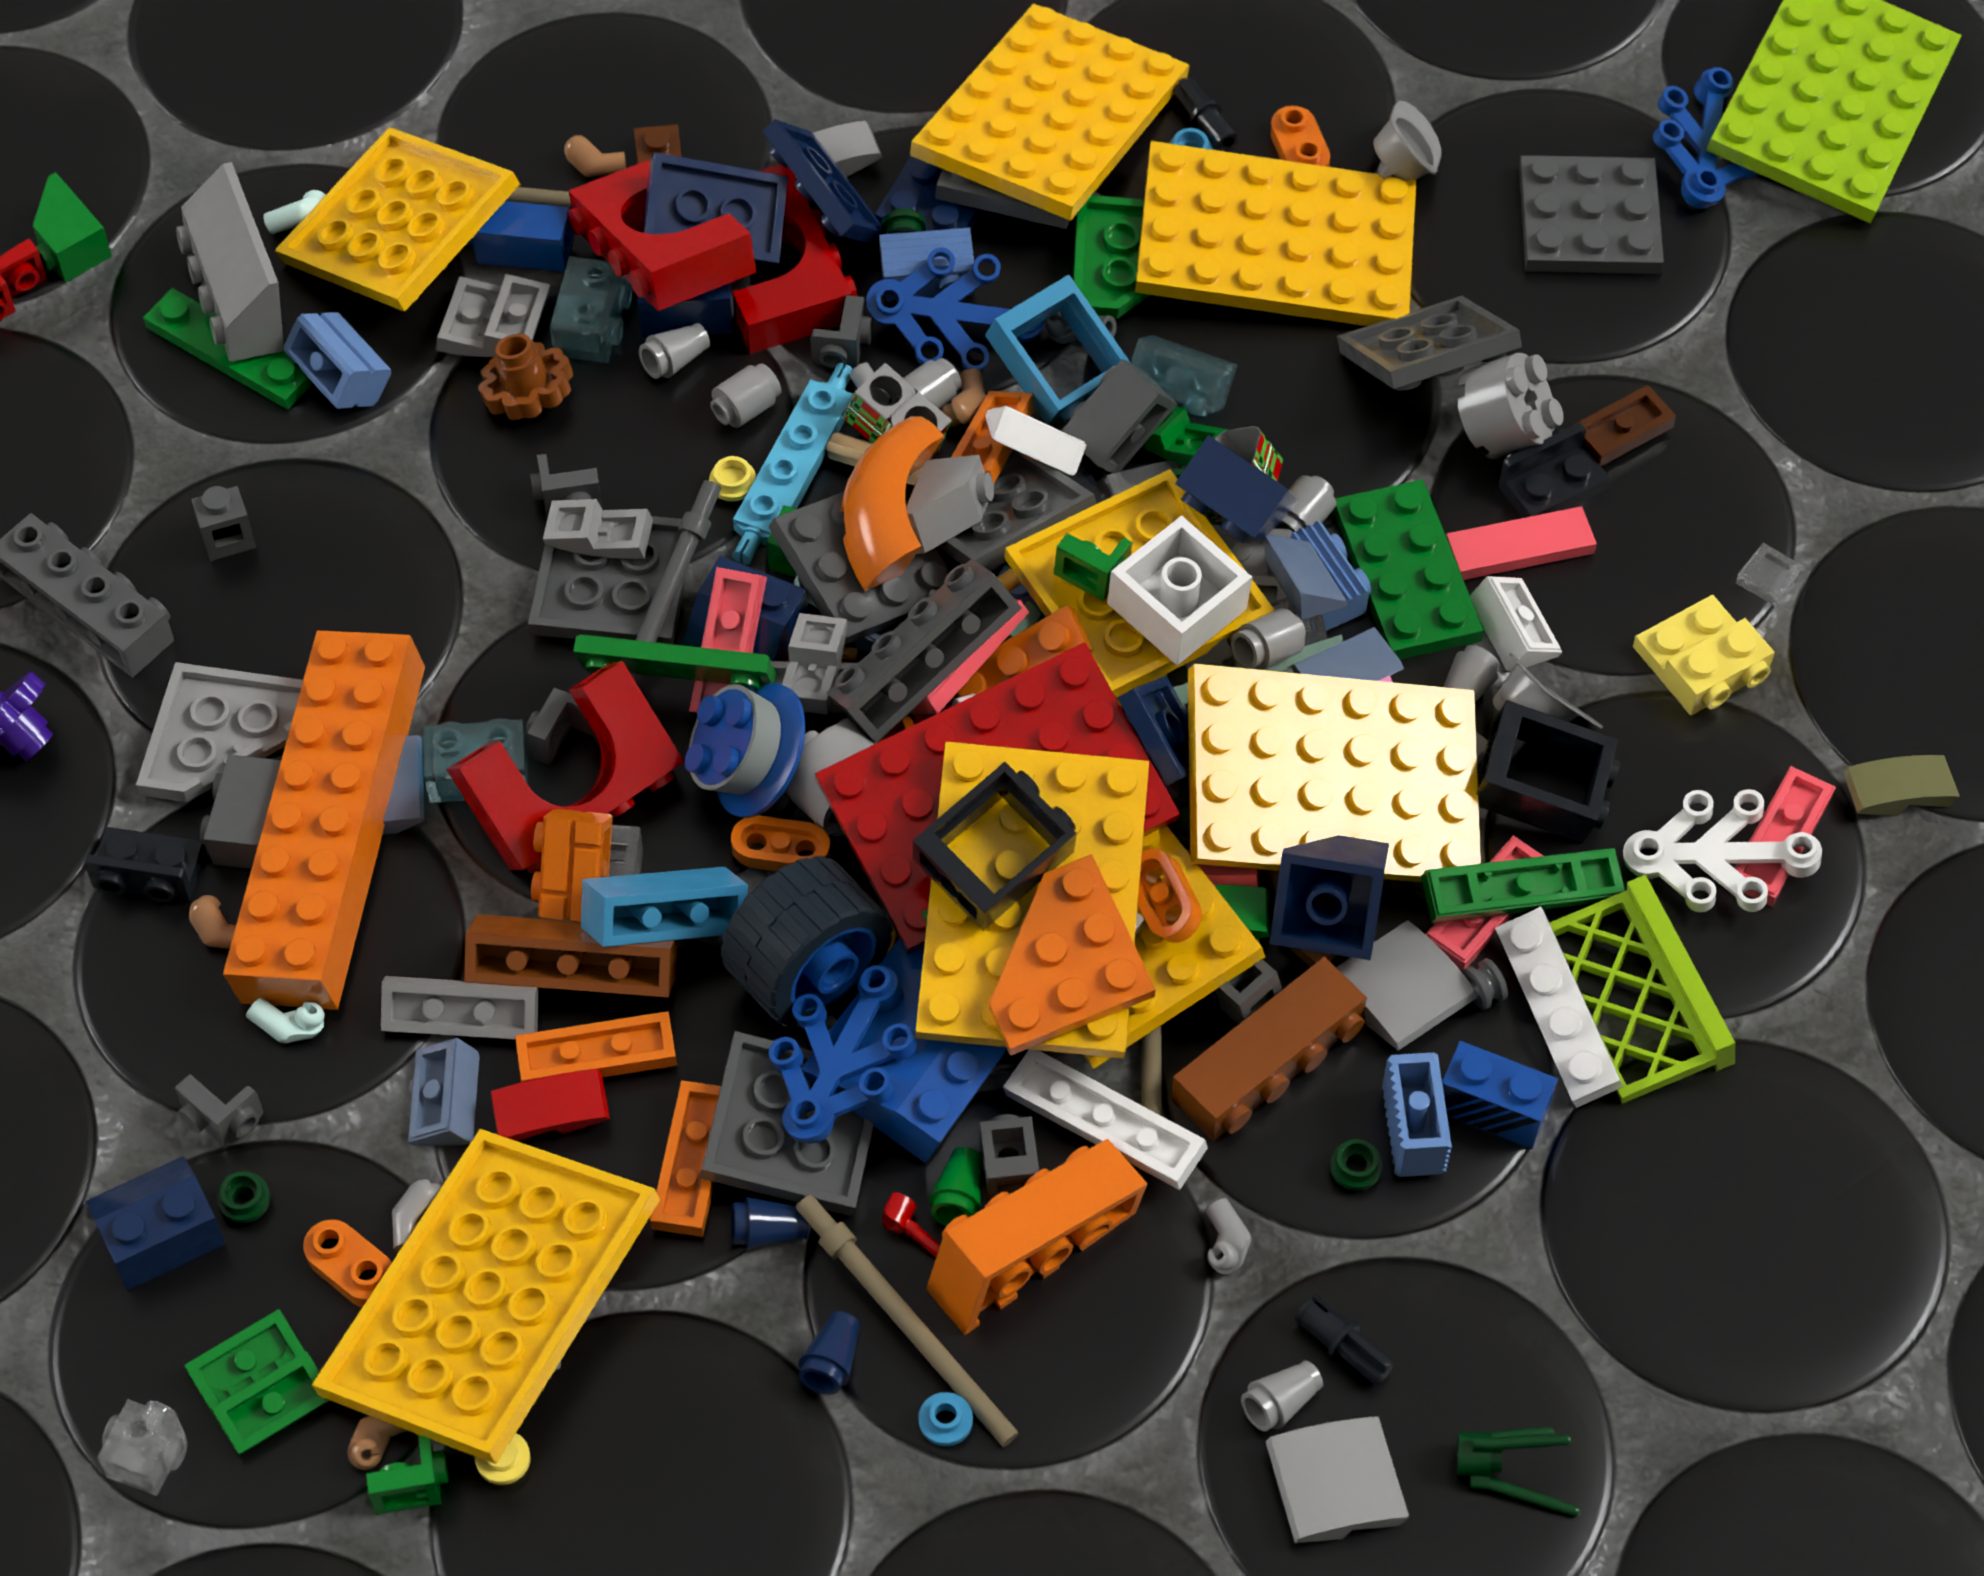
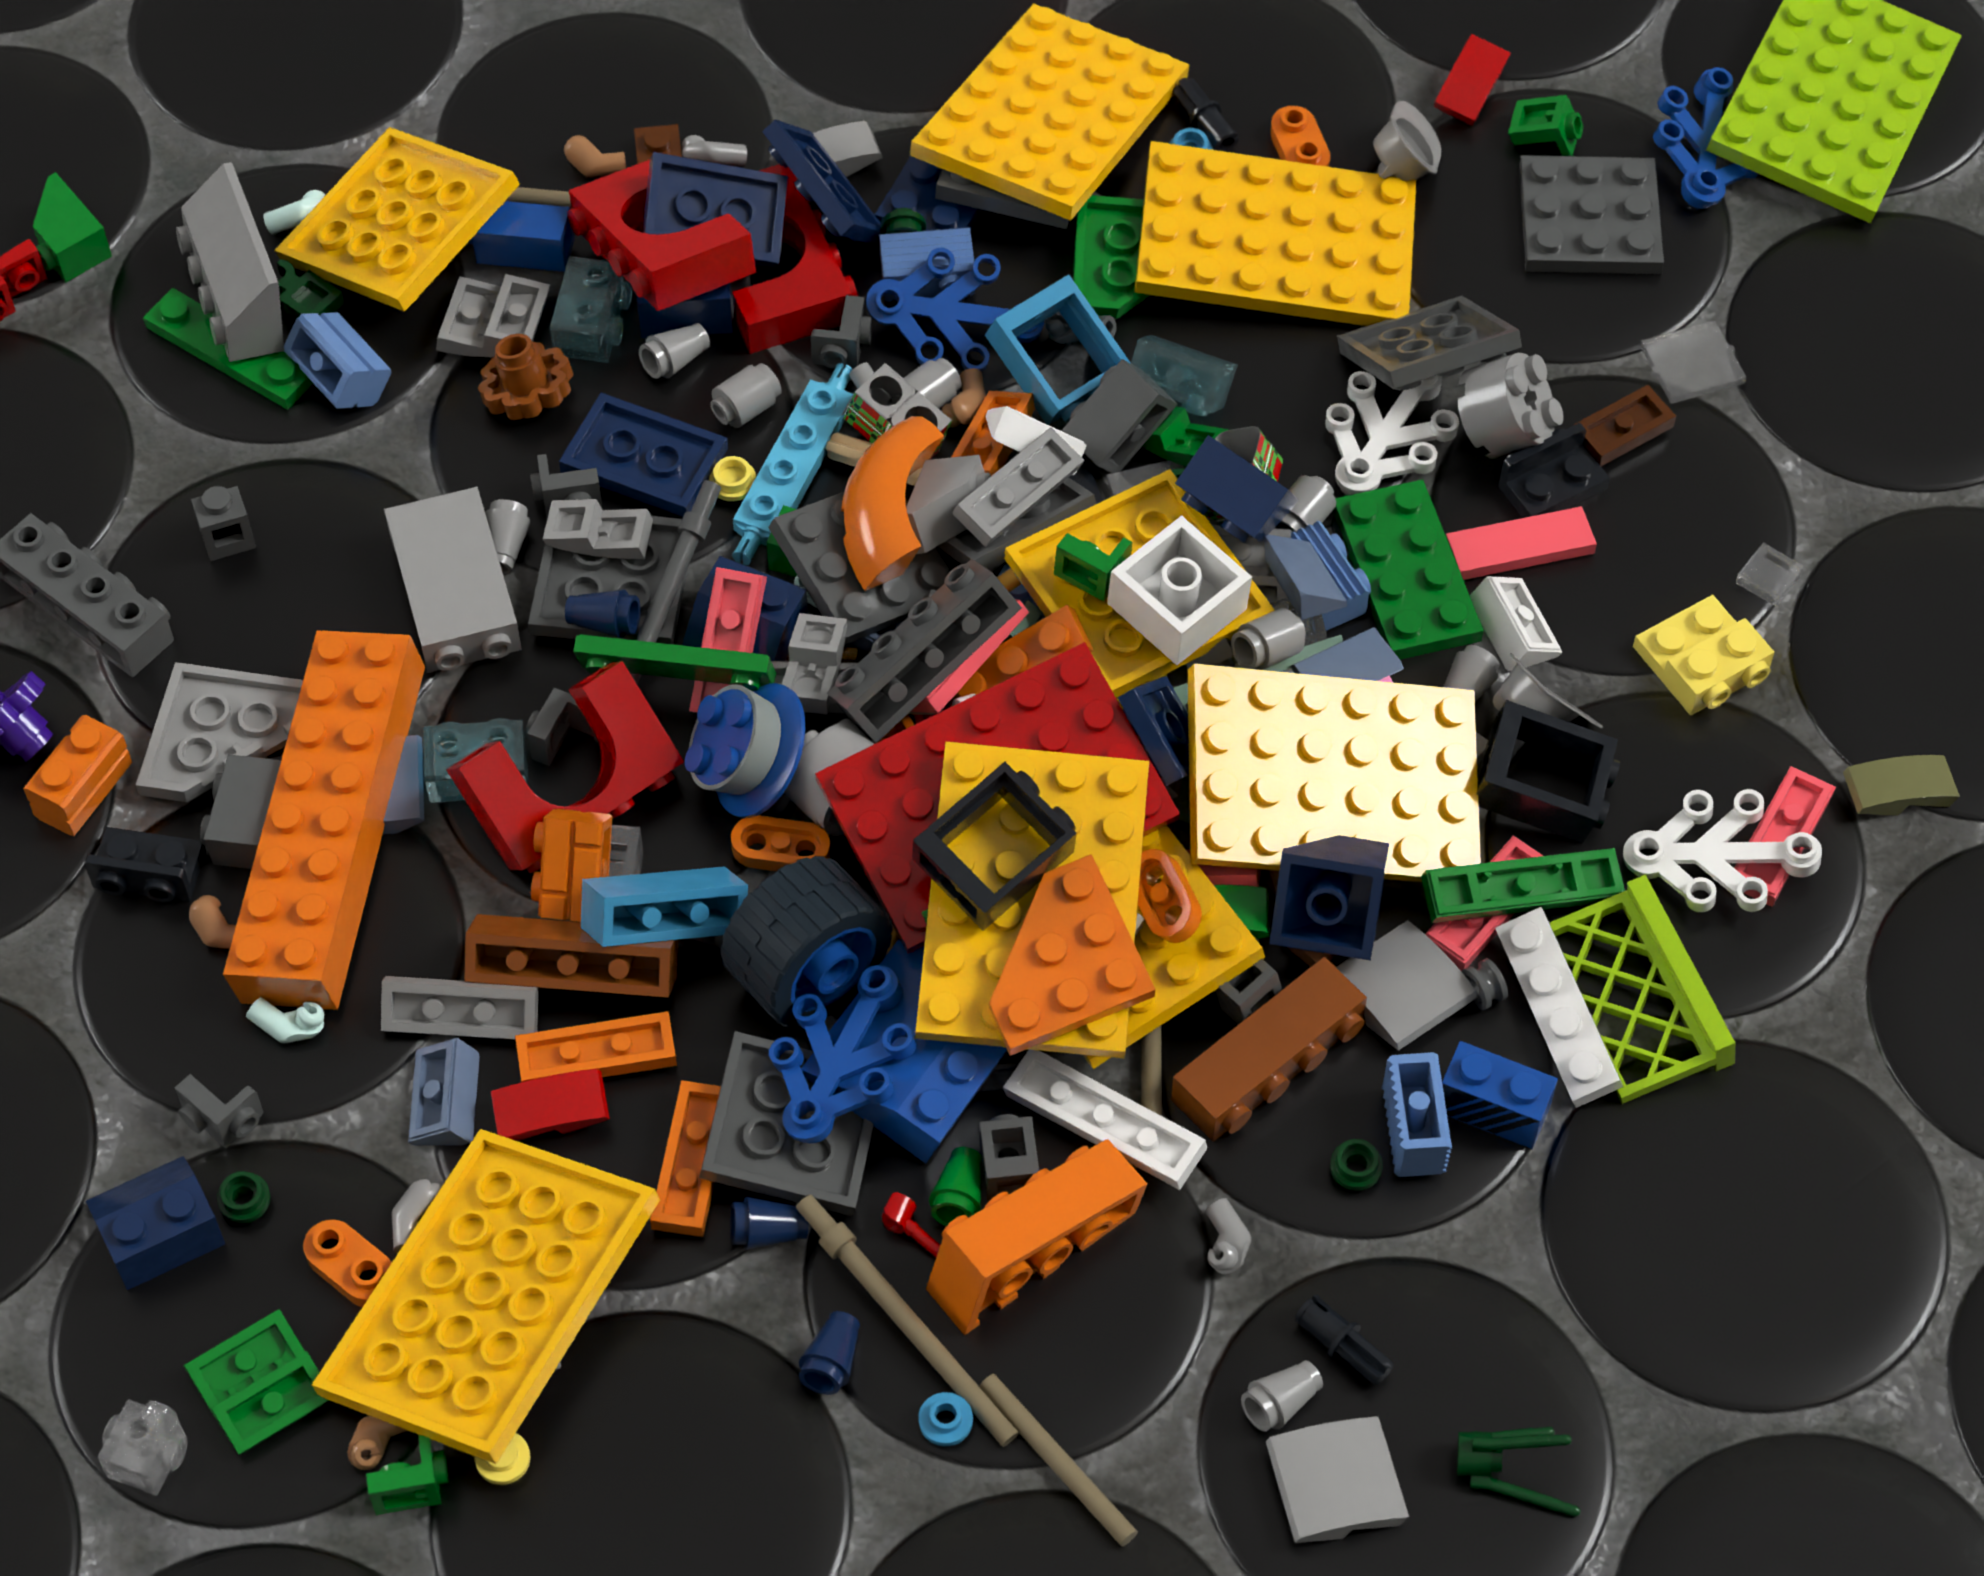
(78, 775): none -> orange brick
(306, 294): none -> dark green plate
(453, 580): none -> light grey panel
(508, 529): none -> light grey cone
(605, 612): none -> dark blue cone
(644, 454): none -> dark blue plate
(716, 152): none -> light grey arm
(1018, 487): none -> light grey plate
(1059, 1461): none -> dark tan bar
(1386, 434): none -> white plant
(1471, 79): none -> red slope
(1546, 121): none -> green bracket
(1693, 361): none -> clear piece

